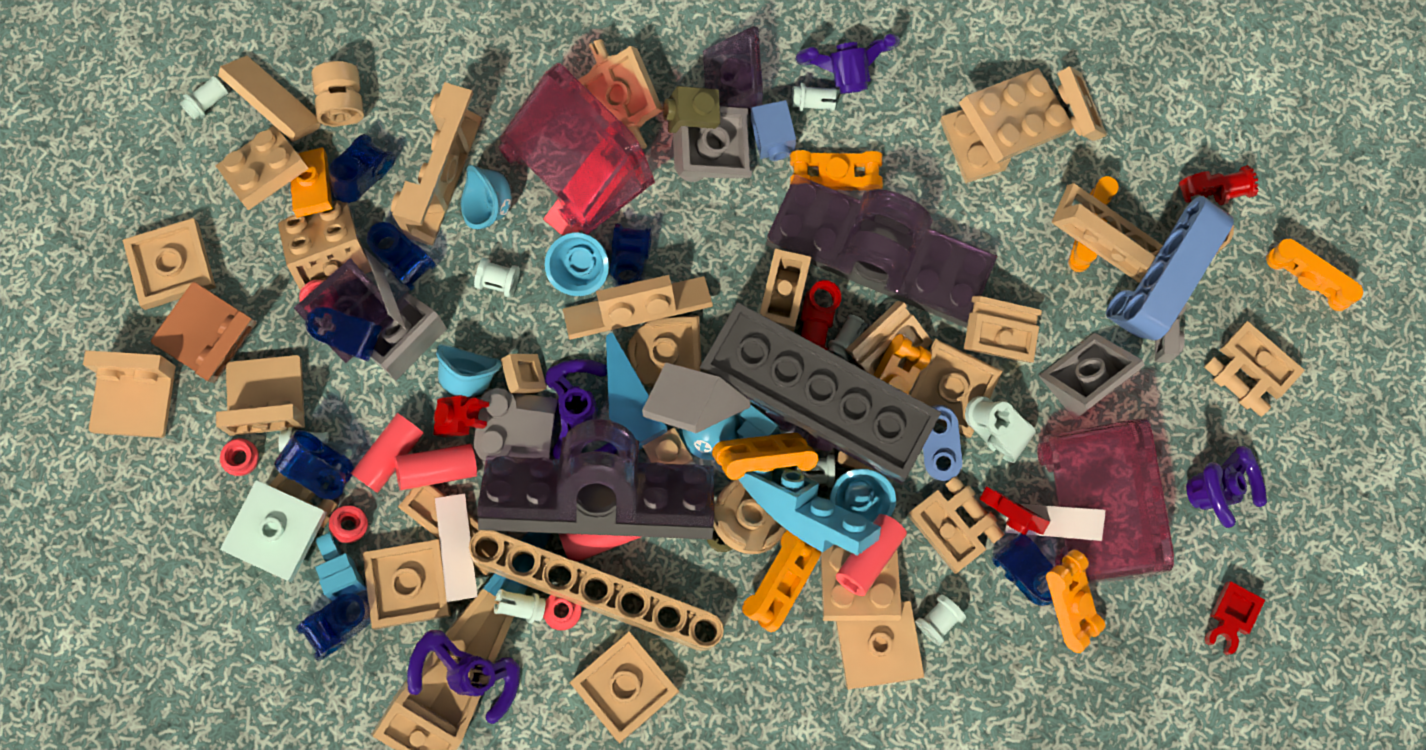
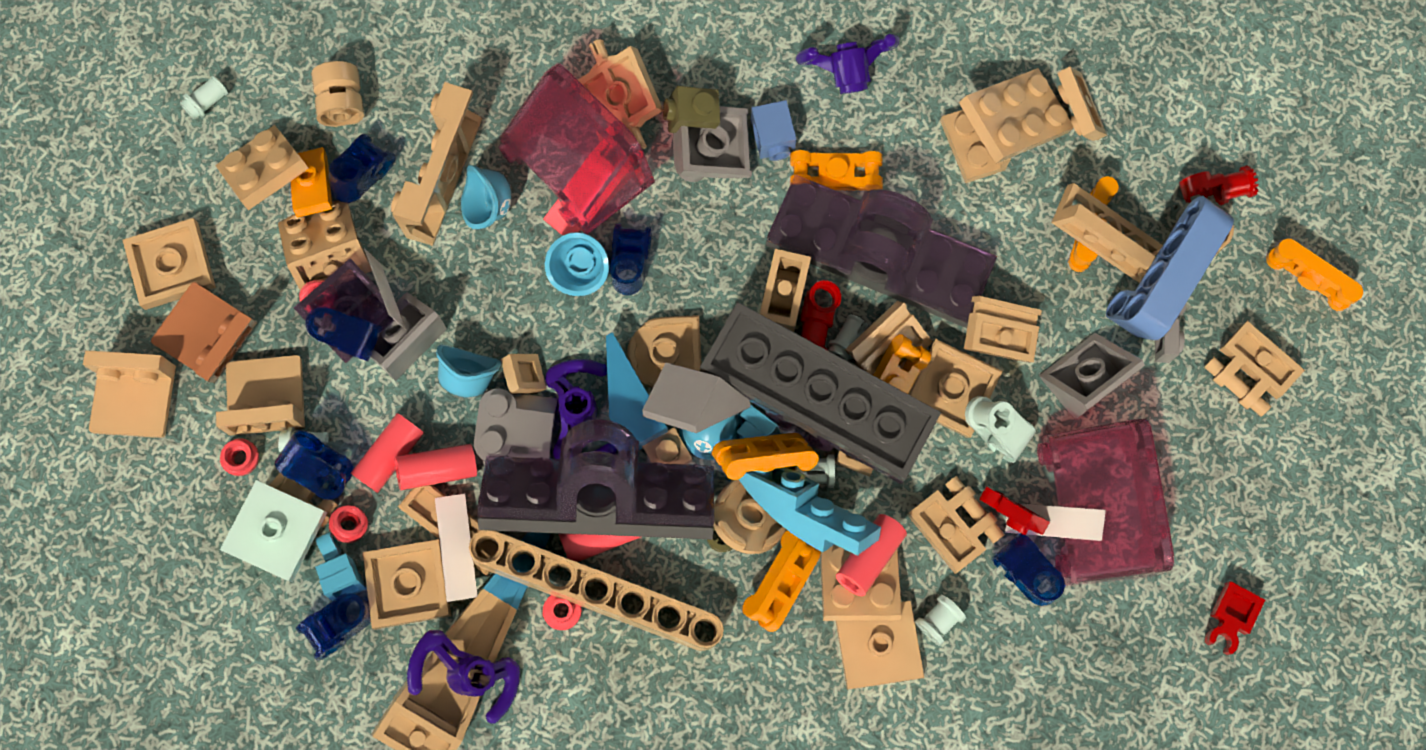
(269, 98): tan tile -> none
(403, 259): clear blue piece -> none
(457, 414): red plate -> none
(497, 277): light aqua bush -> none
(520, 605): light aqua pin -> none
(624, 687): tan plate -> none
(636, 304): tan bracket -> none
(735, 70): clear purple slope -> none
(812, 97): light aqua pin -> none
(864, 493): medium azure helmet -> none
(944, 444): medium blue plate -> none
(1074, 601): light orange plate -> none
(1225, 485): dark purple piece -> none

